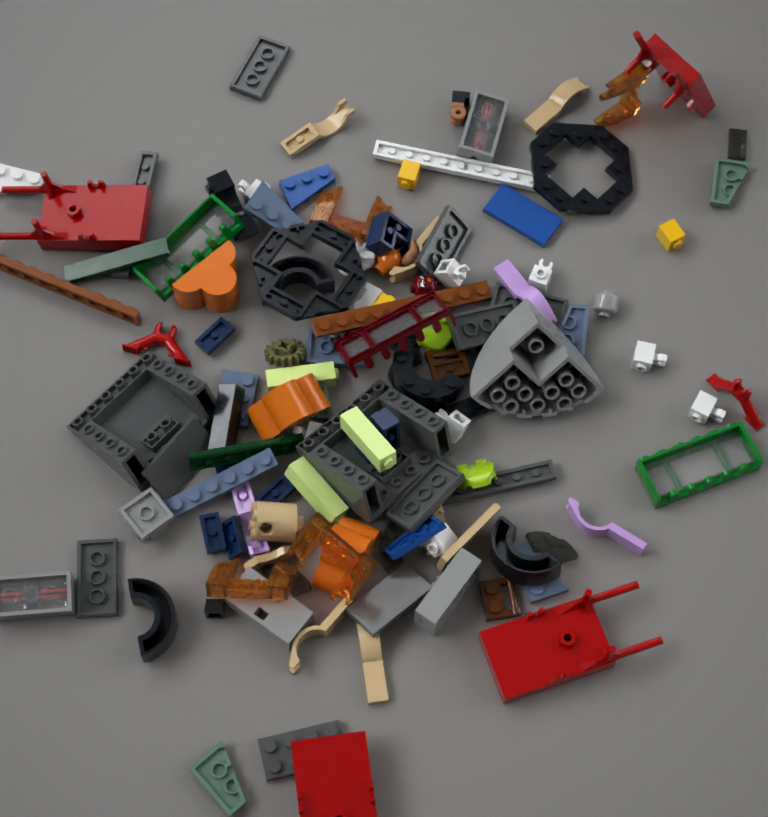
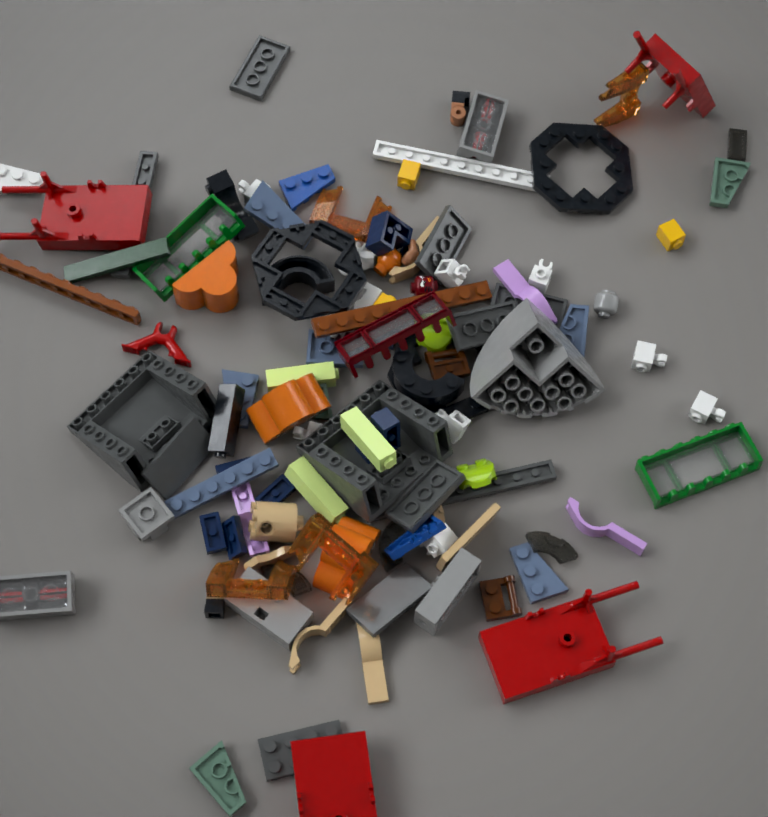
(97, 578): dark grey tile -> none
(165, 623): black brick -> none
(214, 336): dark blue plate -> none
(240, 452): dark green tile -> none
(285, 352): olive gear -> none
(312, 132): tan piece -> none
(517, 566): black brick -> none
(523, 215): blue tile -> none
(553, 106): tan piece -> none
(741, 395): red piece -> none

